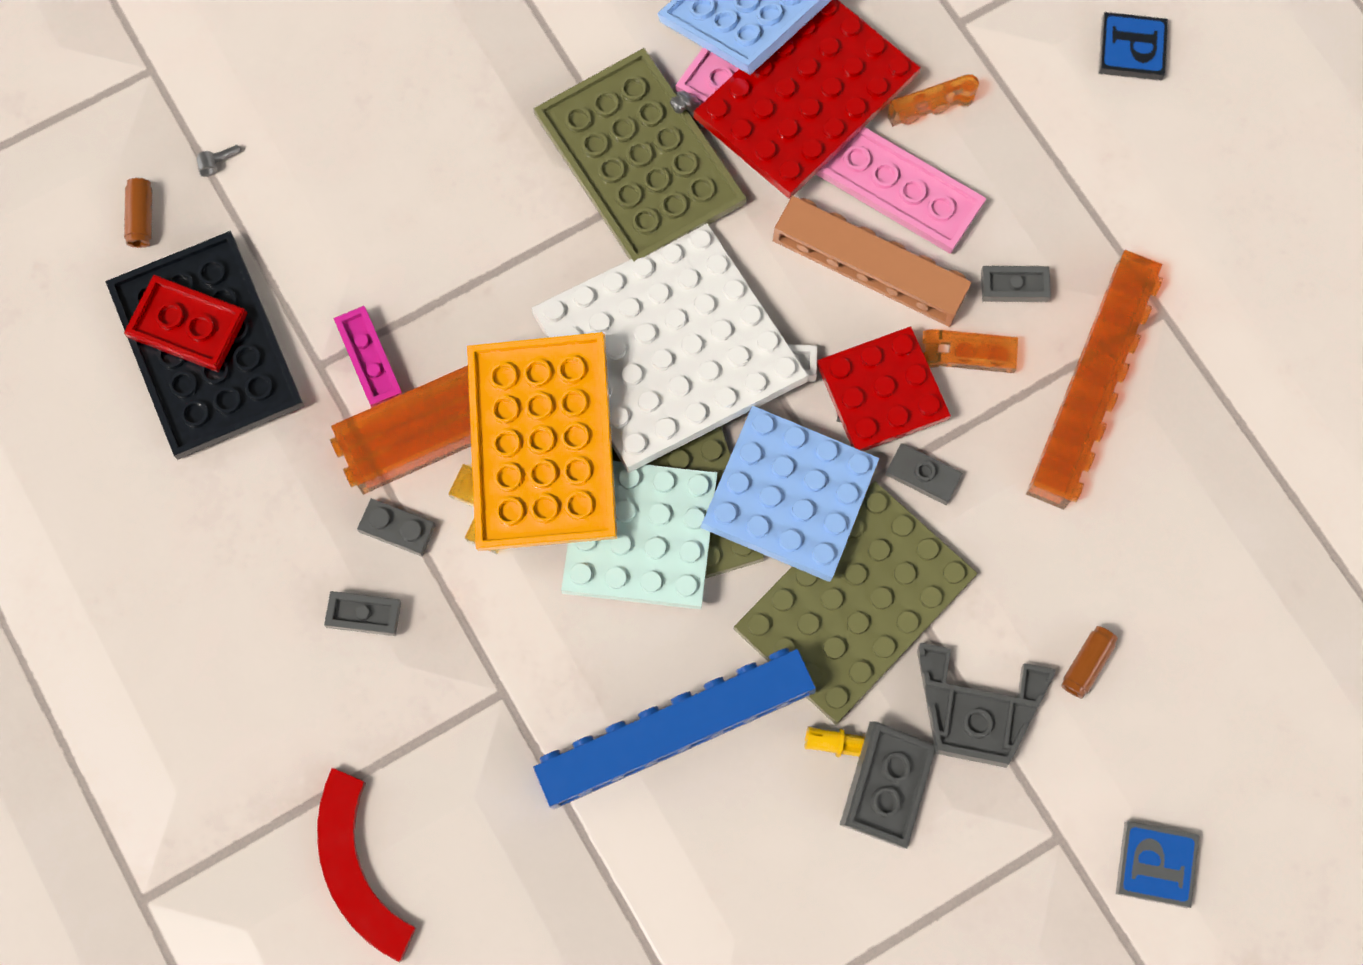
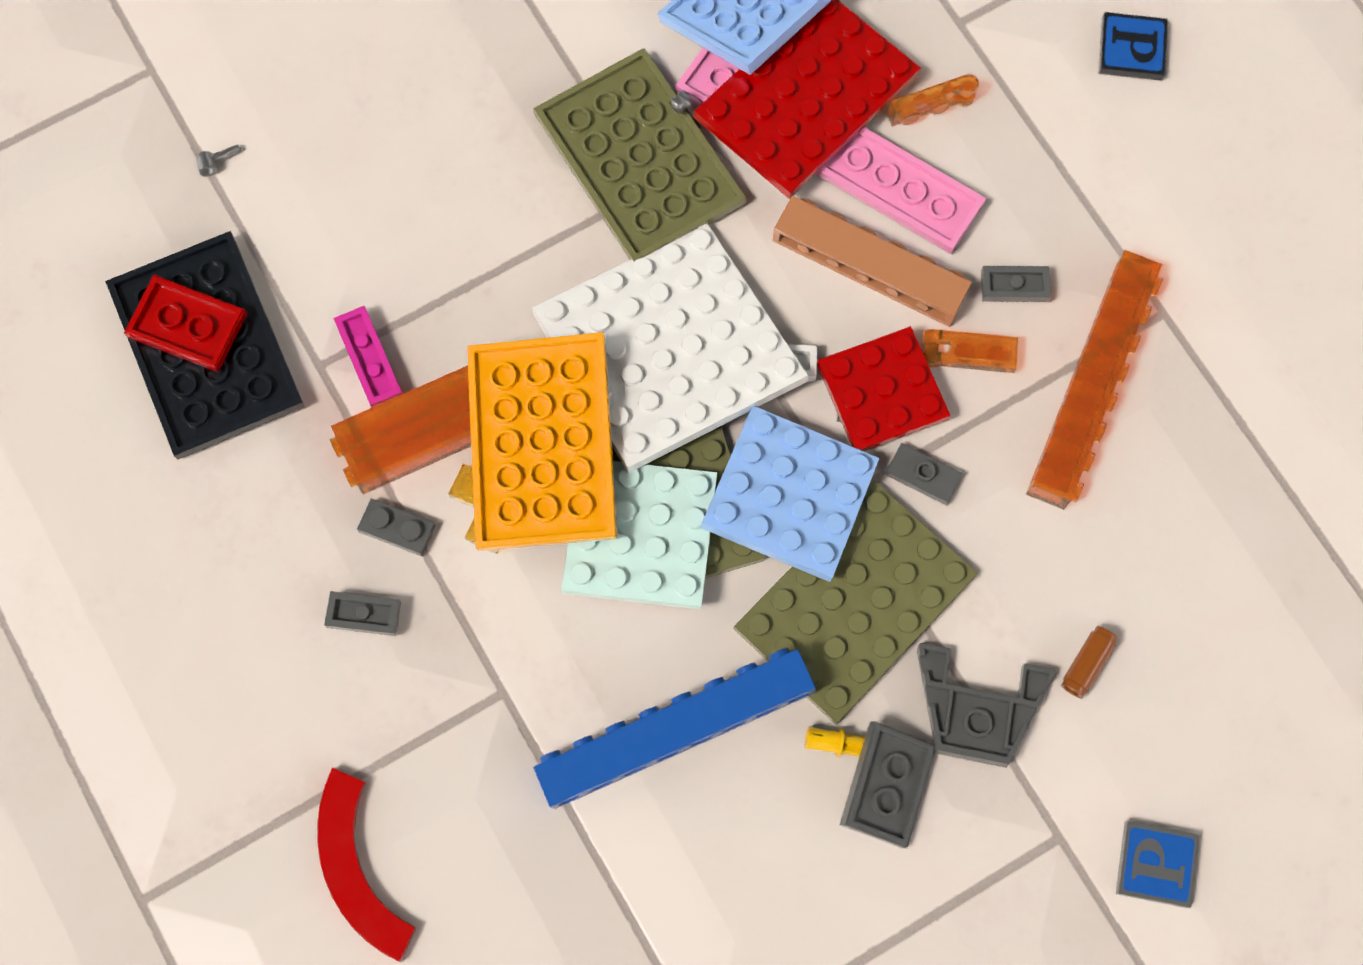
(138, 213): dark orange piece -> none

